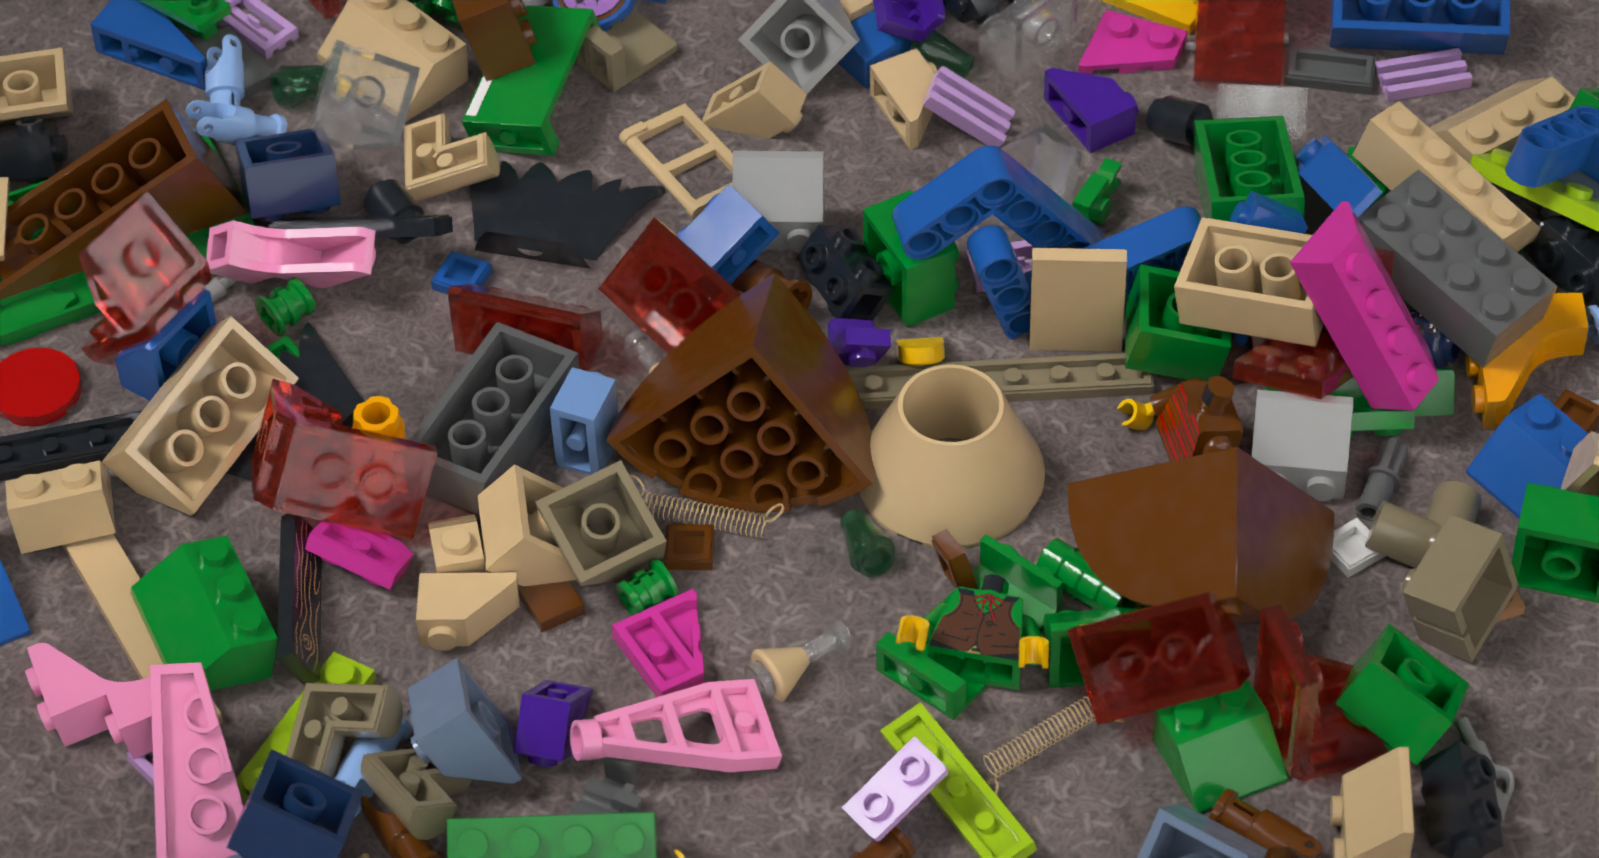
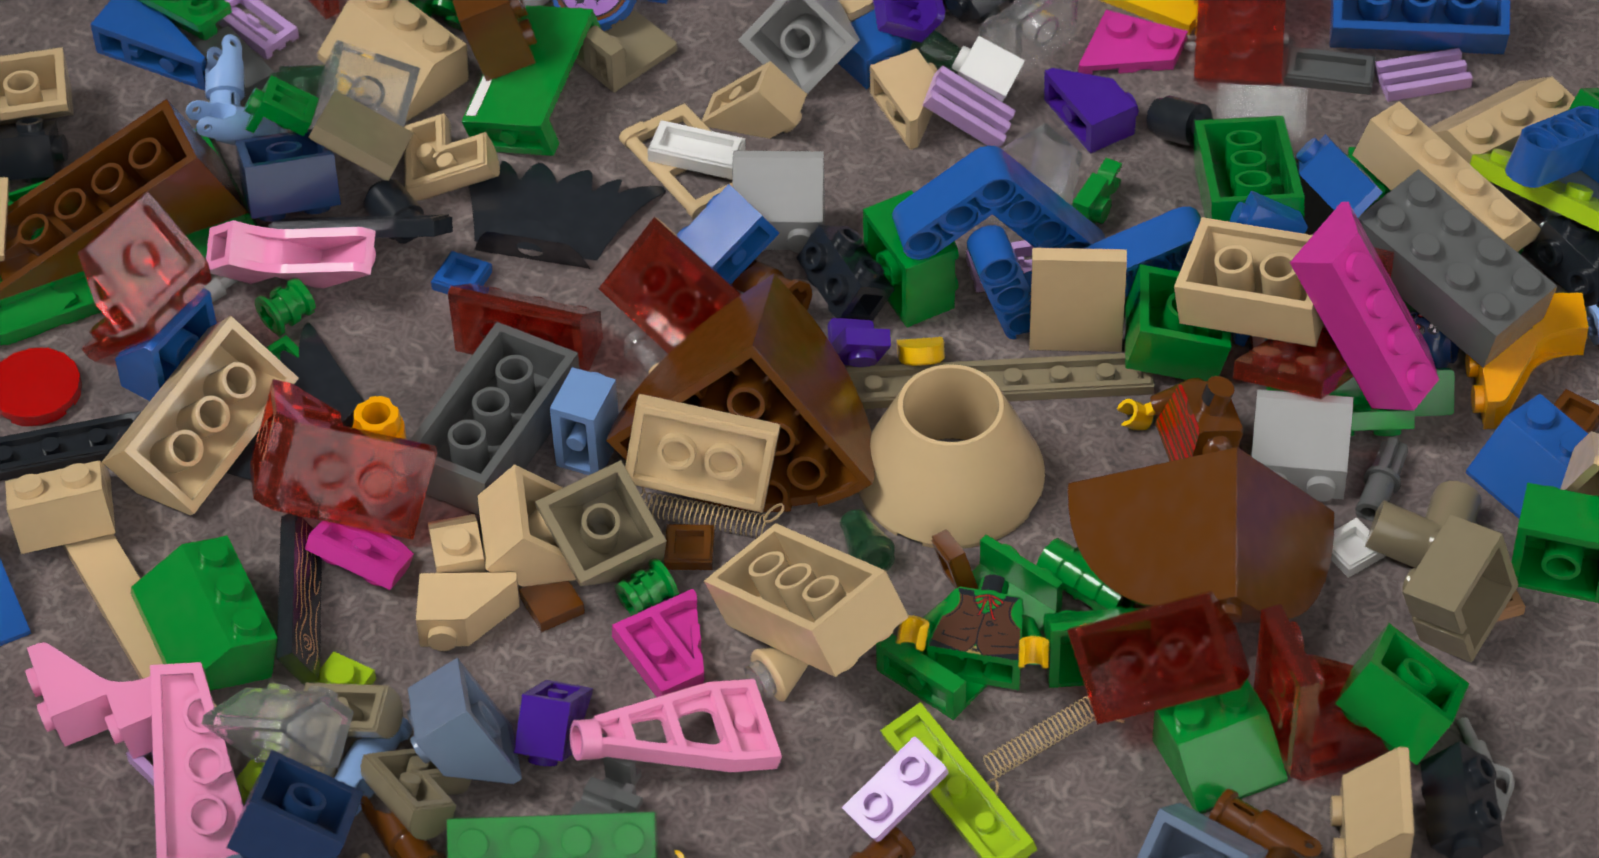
(282, 104): none -> green bracket
(296, 723): none -> clear slope
(361, 135): none -> dark tan tile
(694, 149): none -> white tile
(701, 453): none -> tan tile
(807, 599): none -> tan brick
(988, 67): none -> white brick

